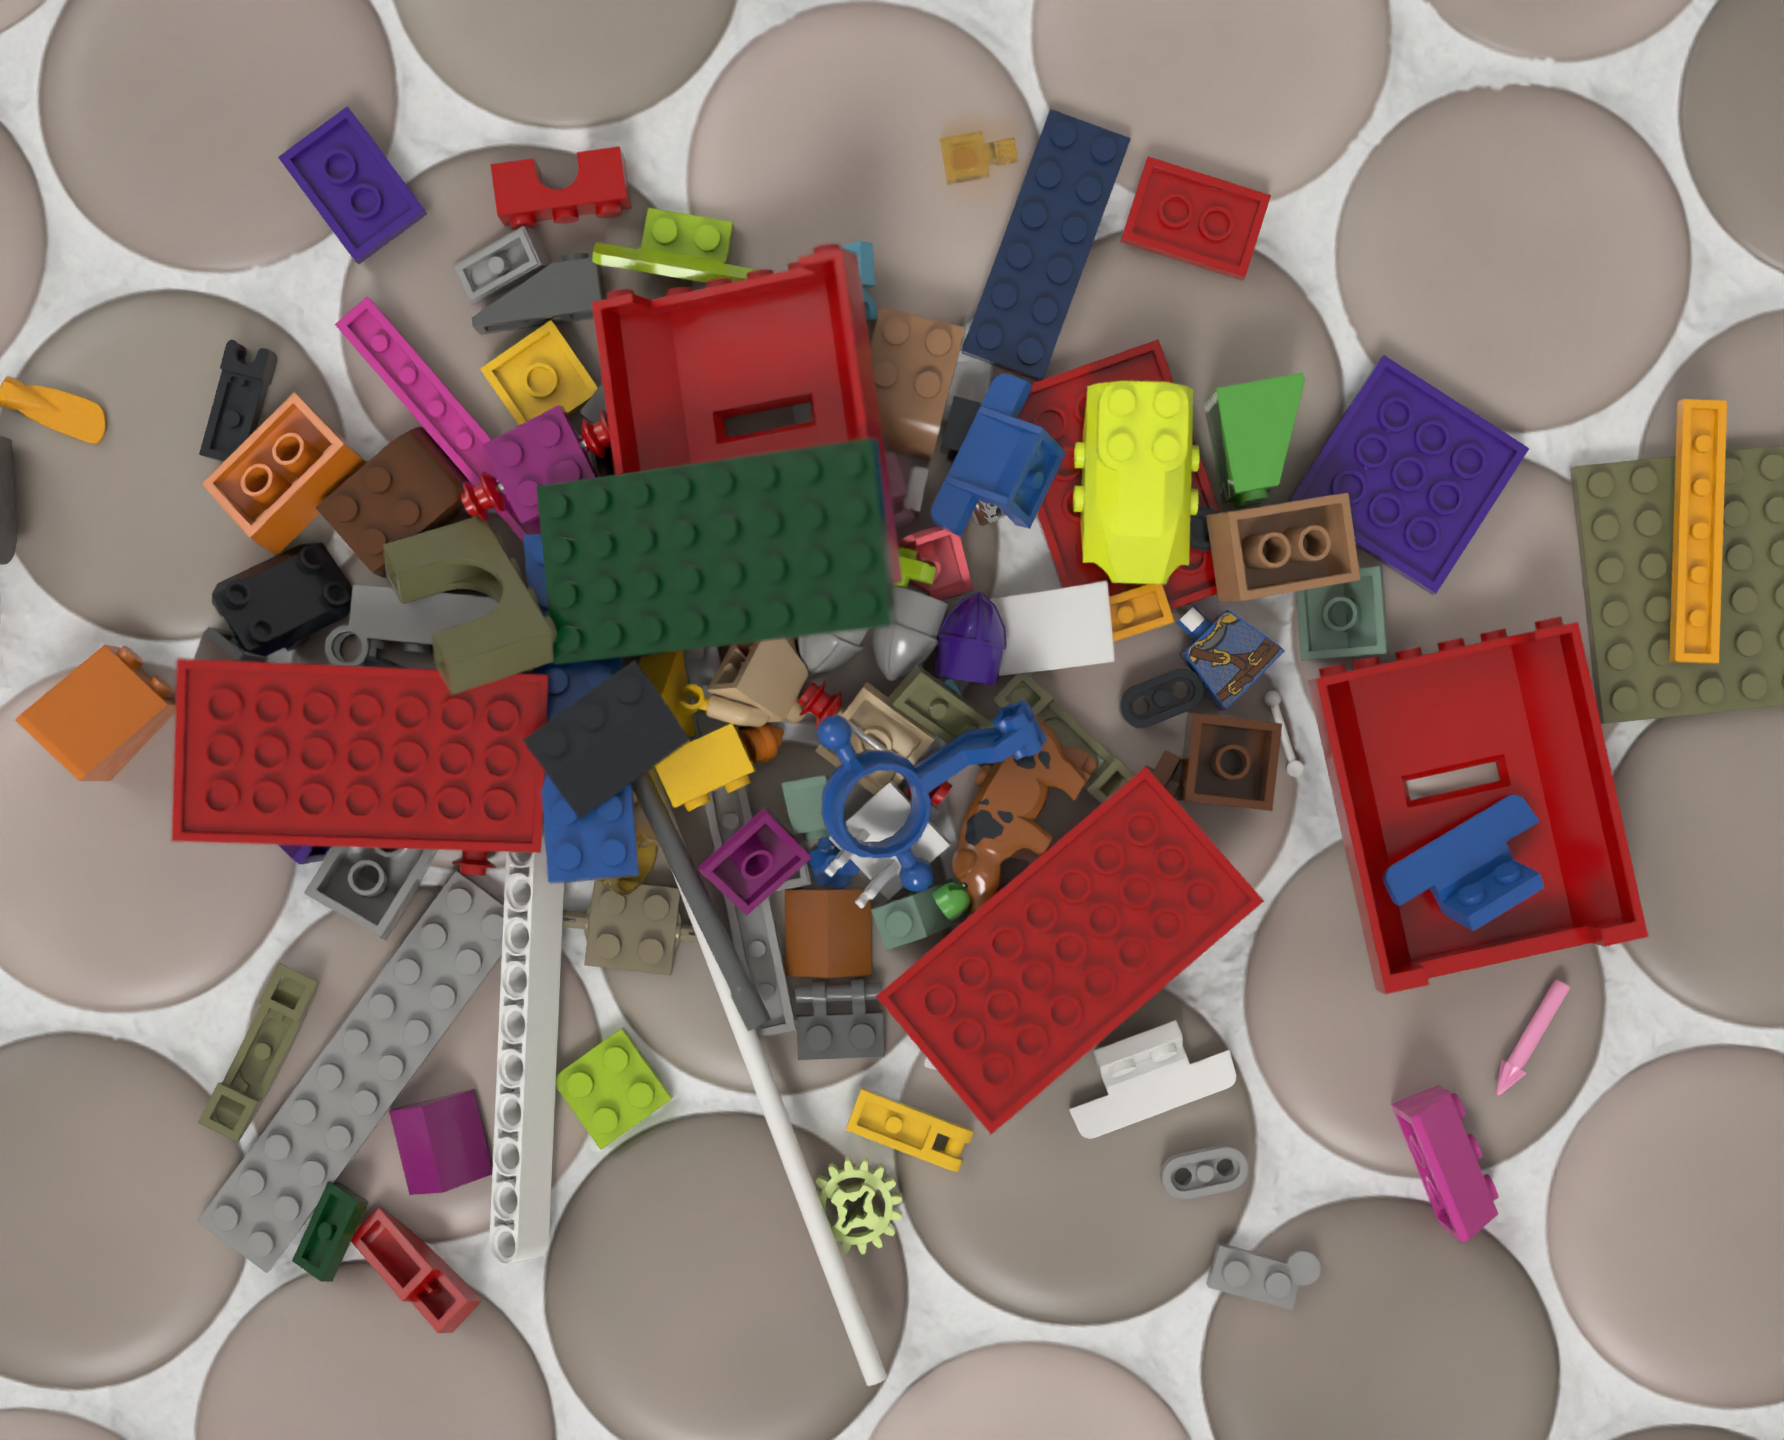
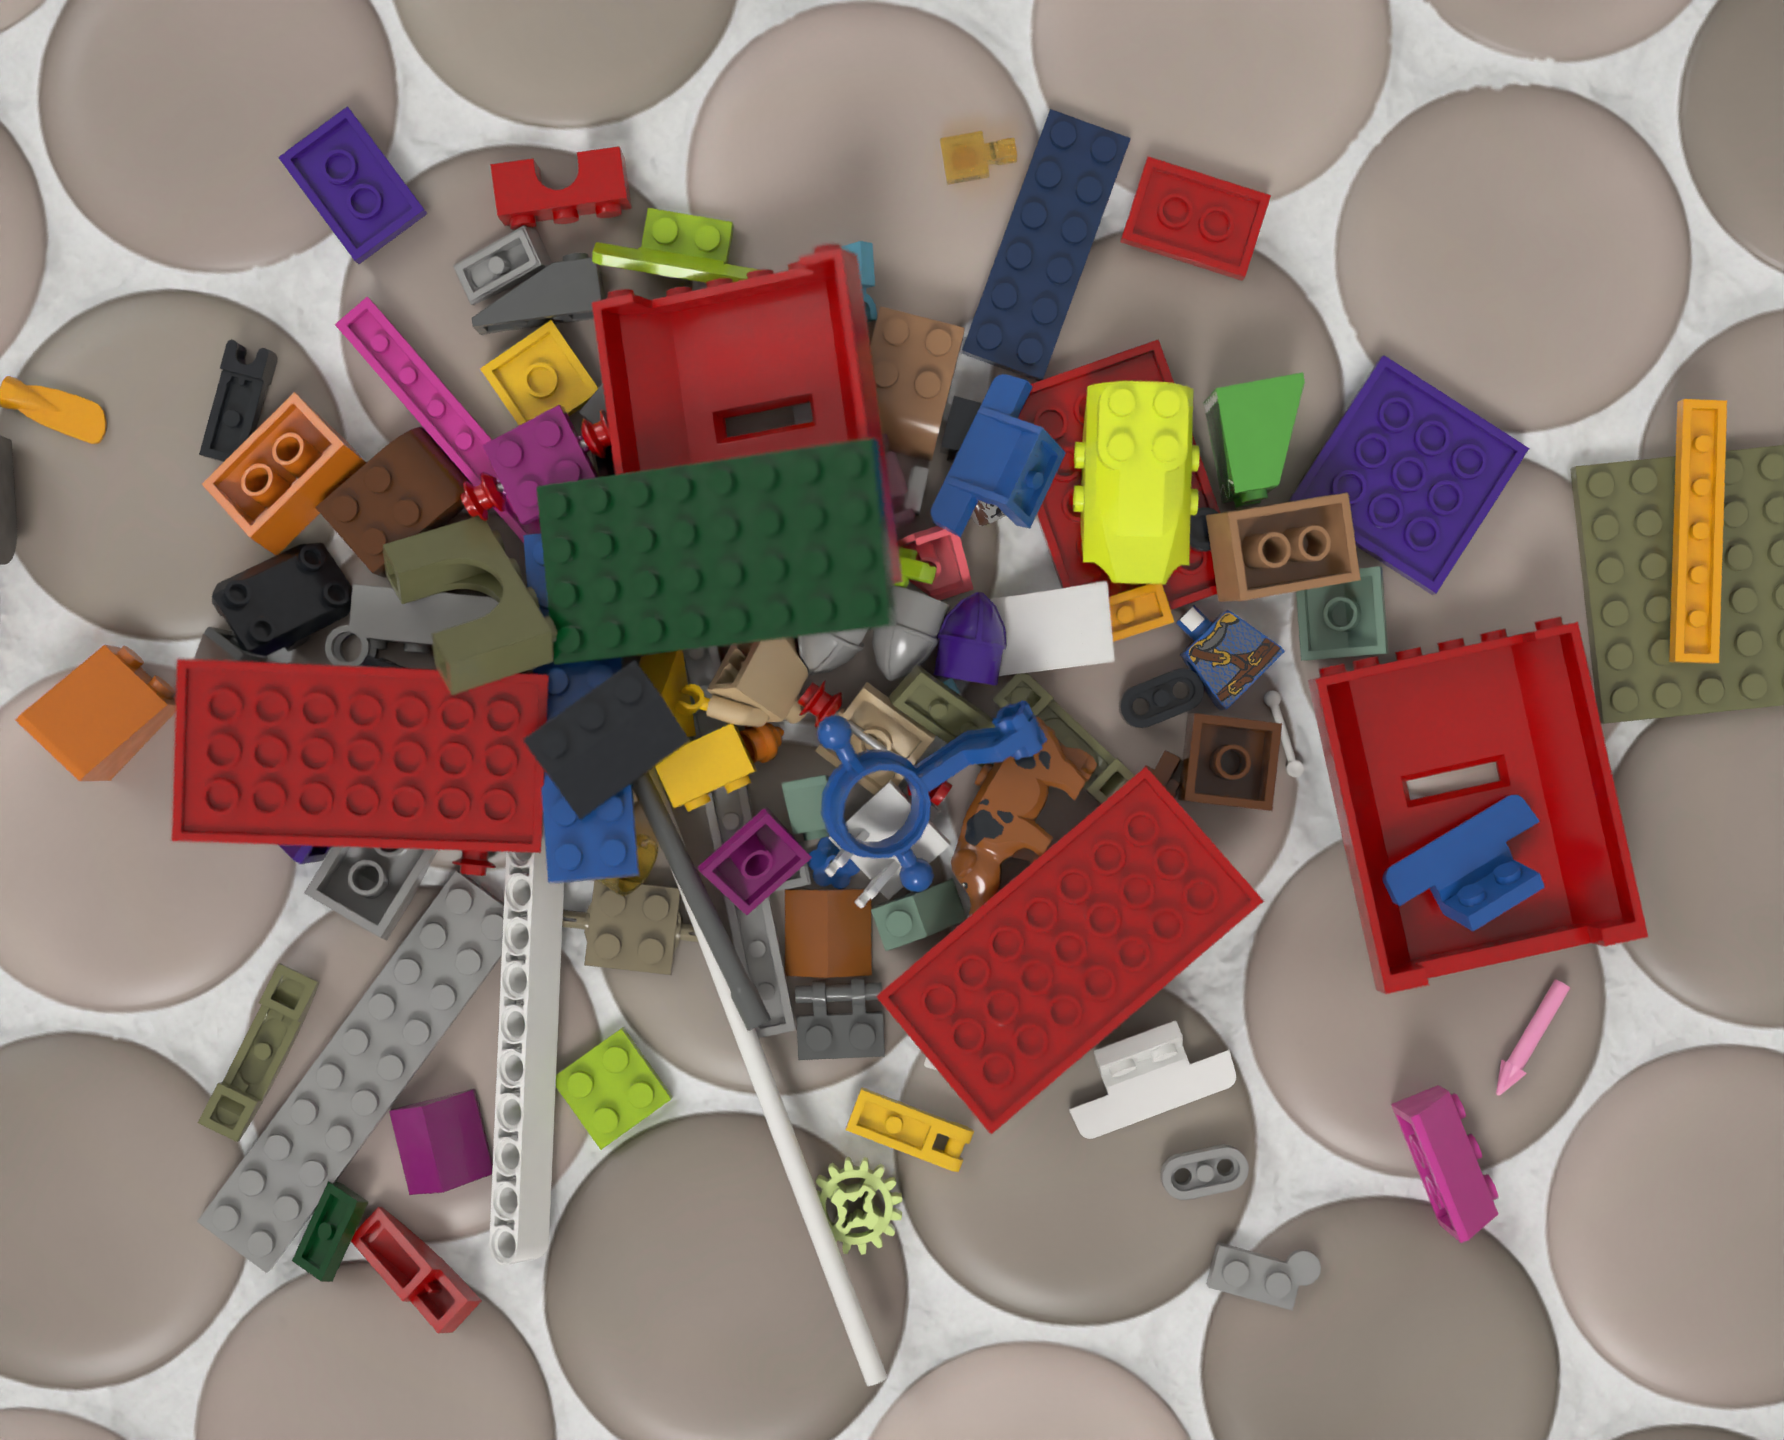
(952, 900): bright green hinge -> none

